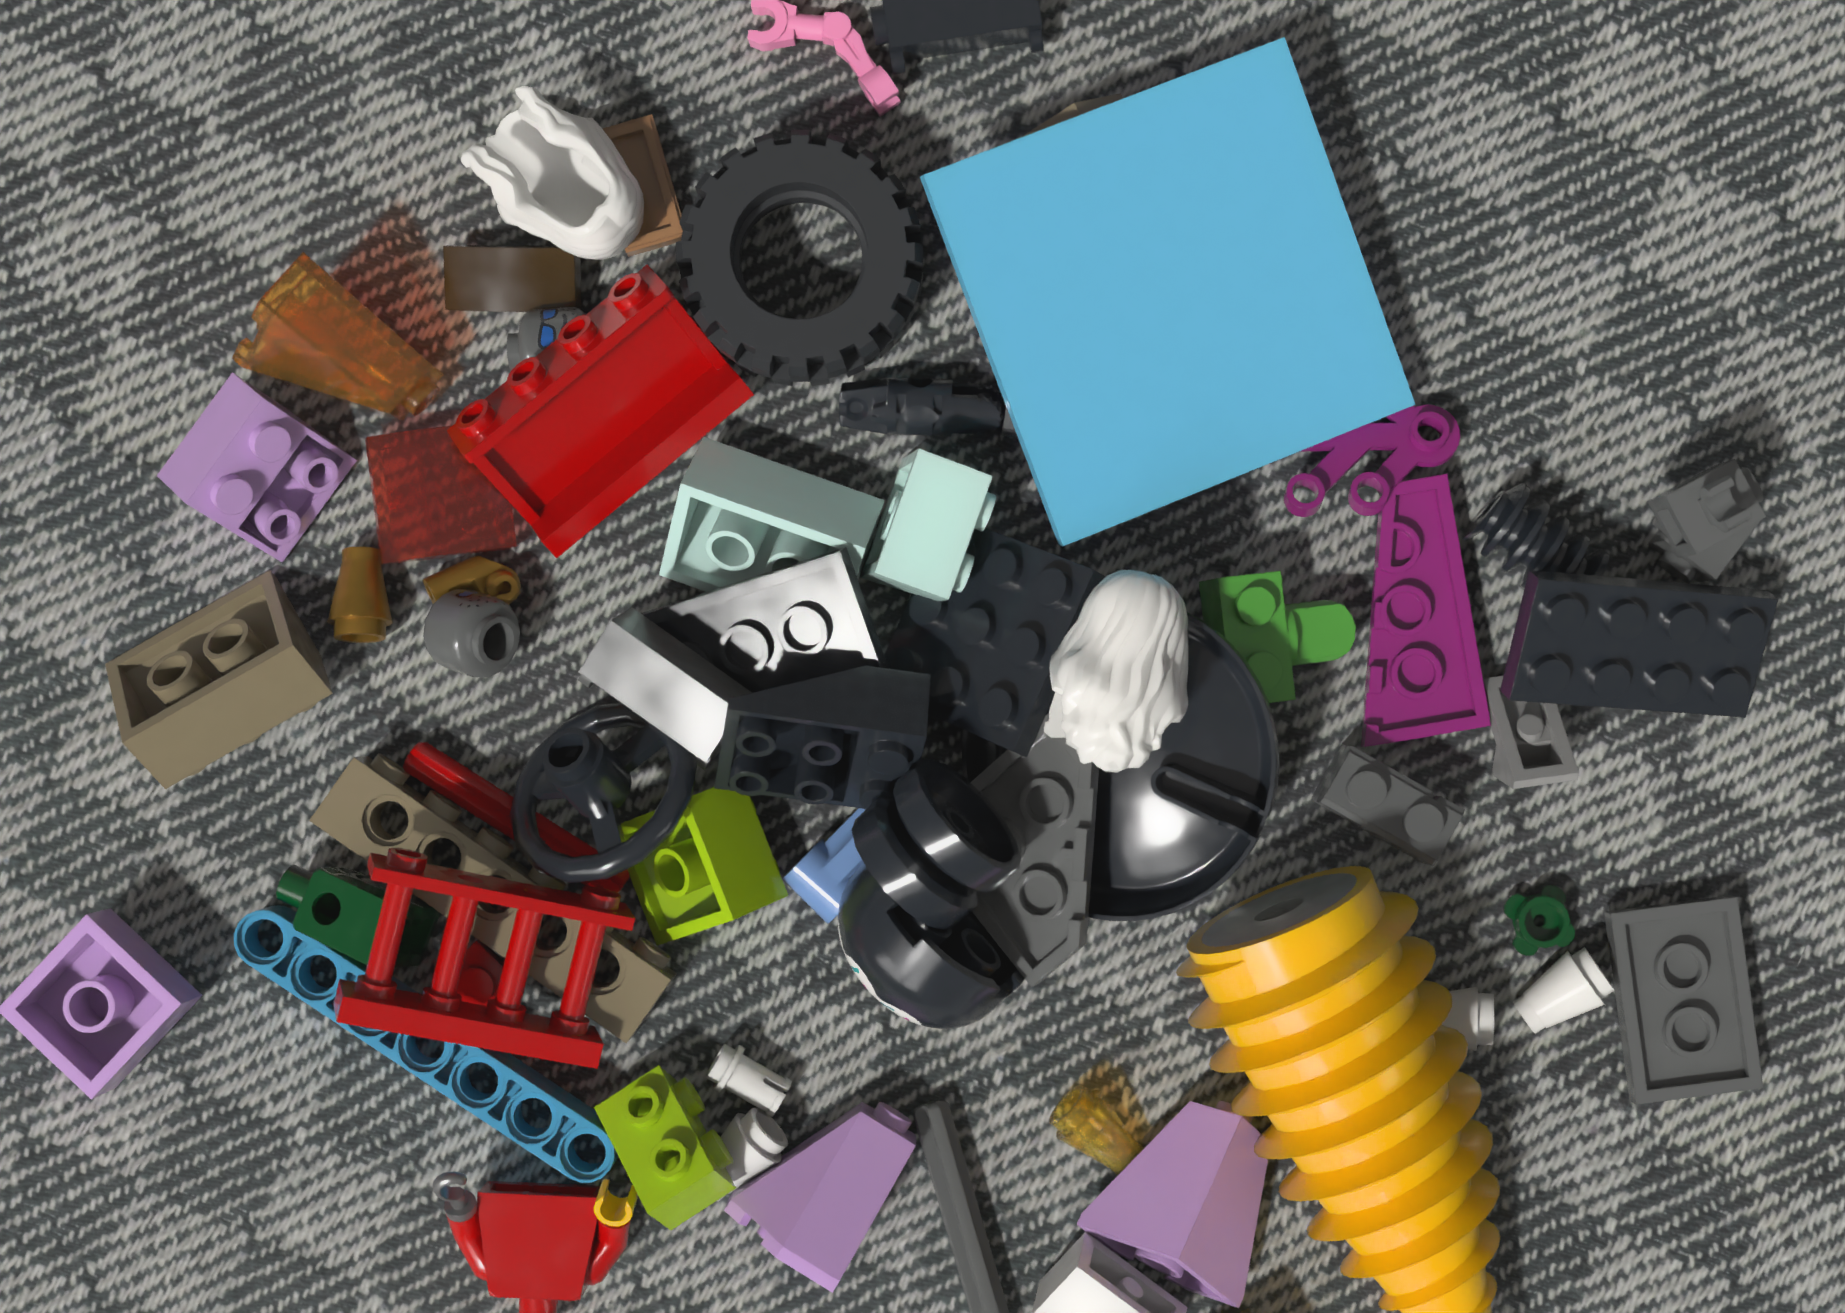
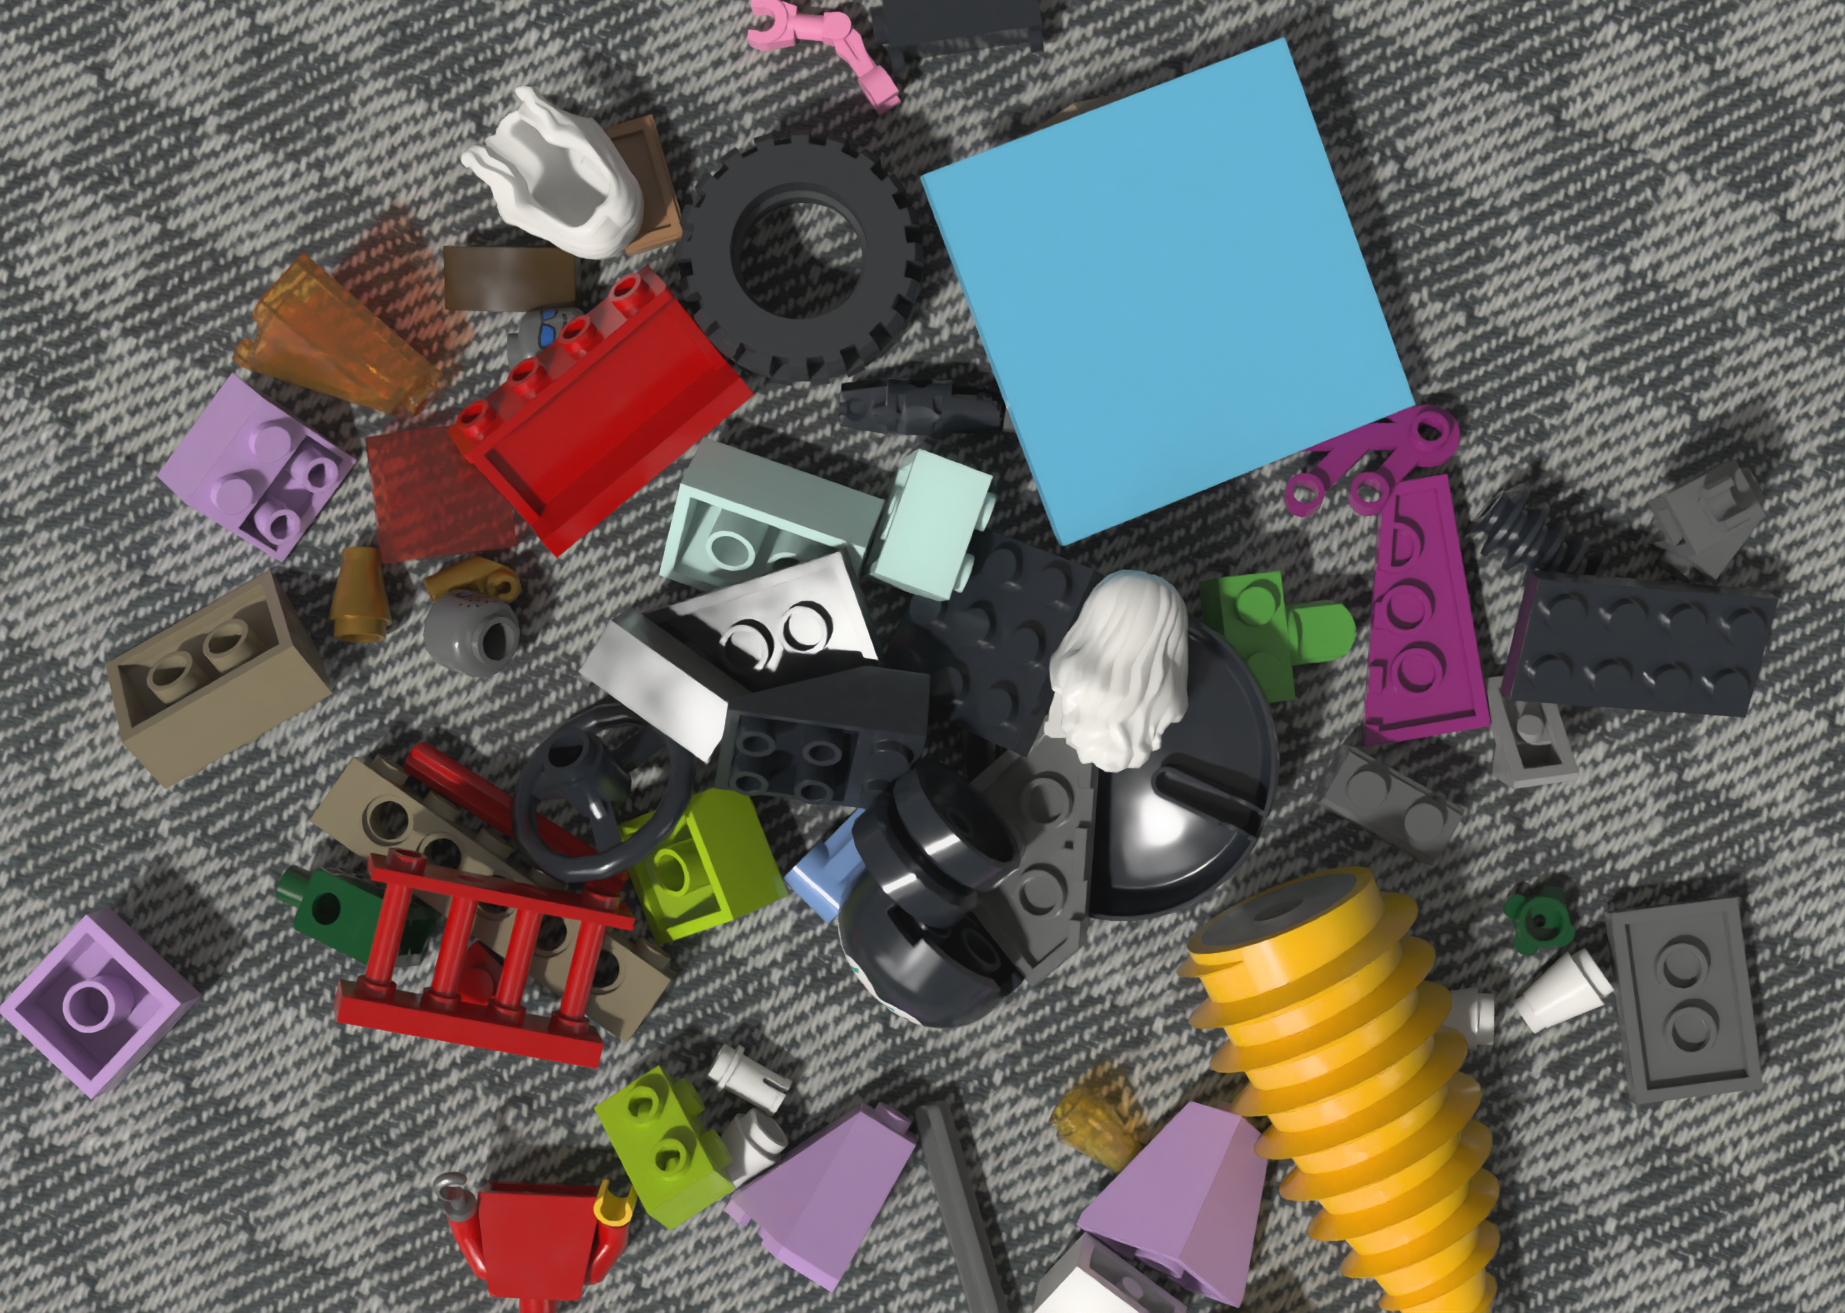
(446, 1074): dark azure beam -> none

